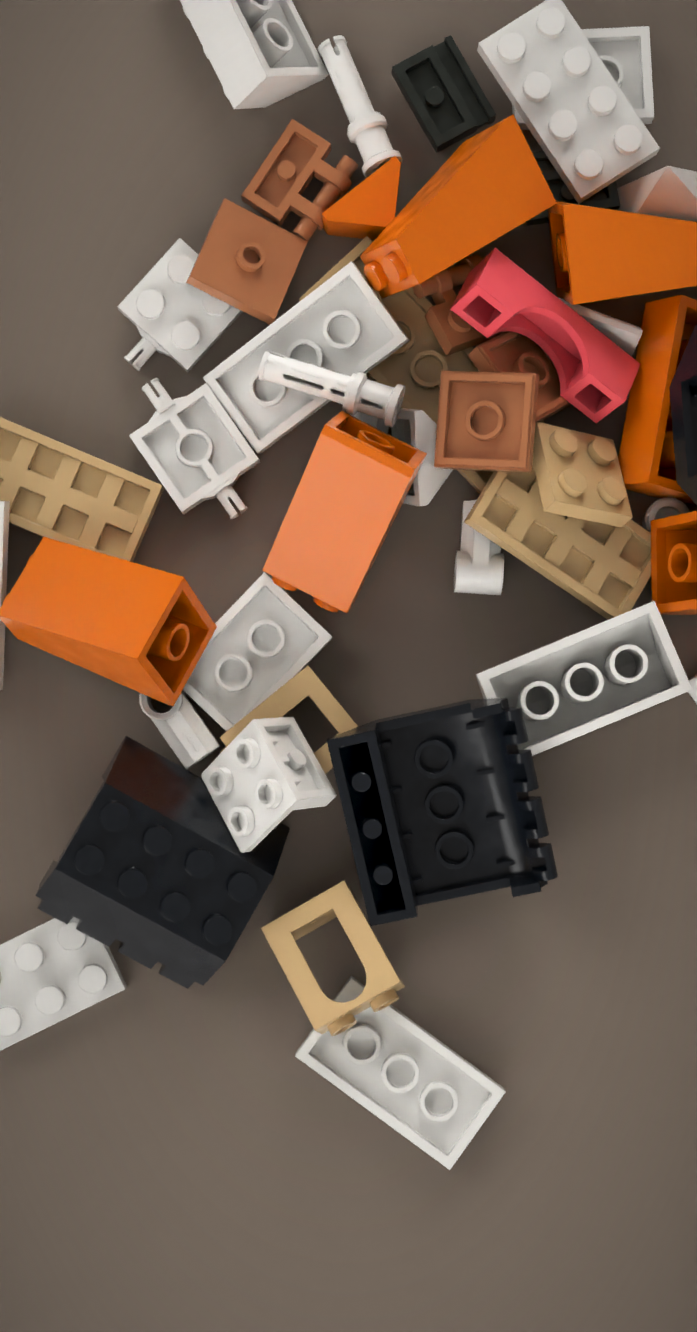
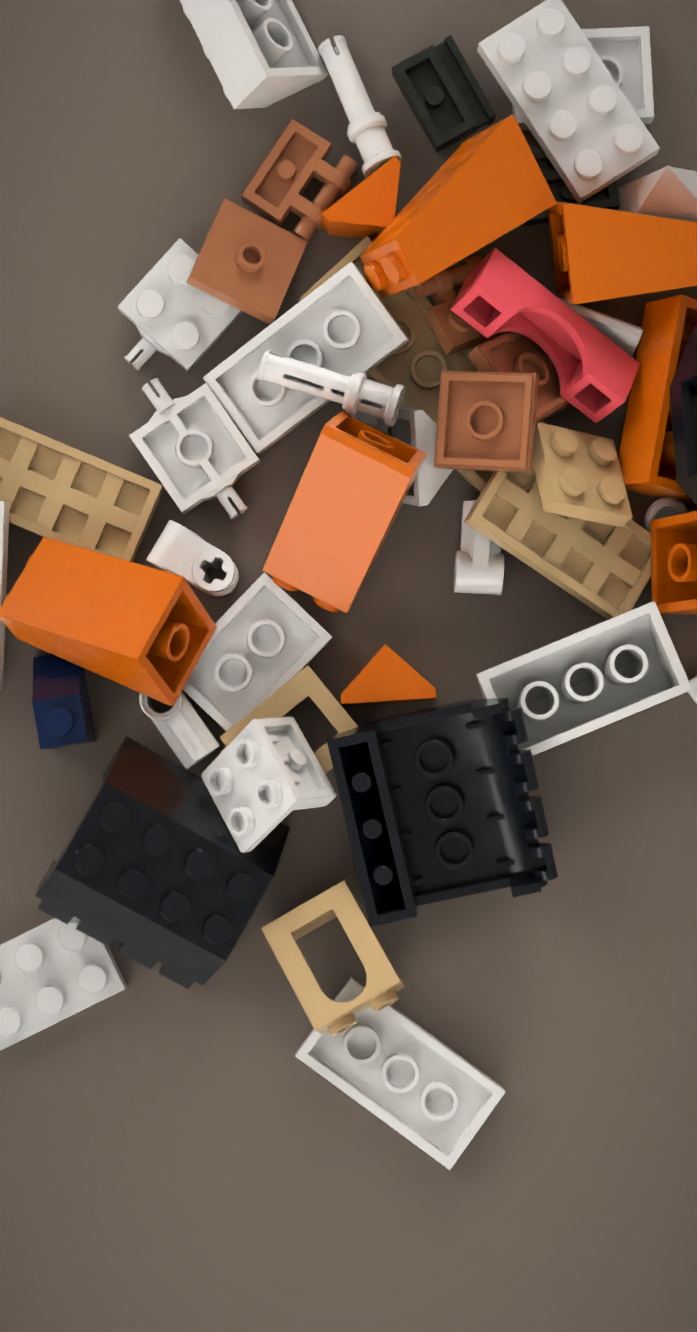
(61, 703): none -> dark blue slope
(190, 556): none -> white piece
(387, 680): none -> orange slope

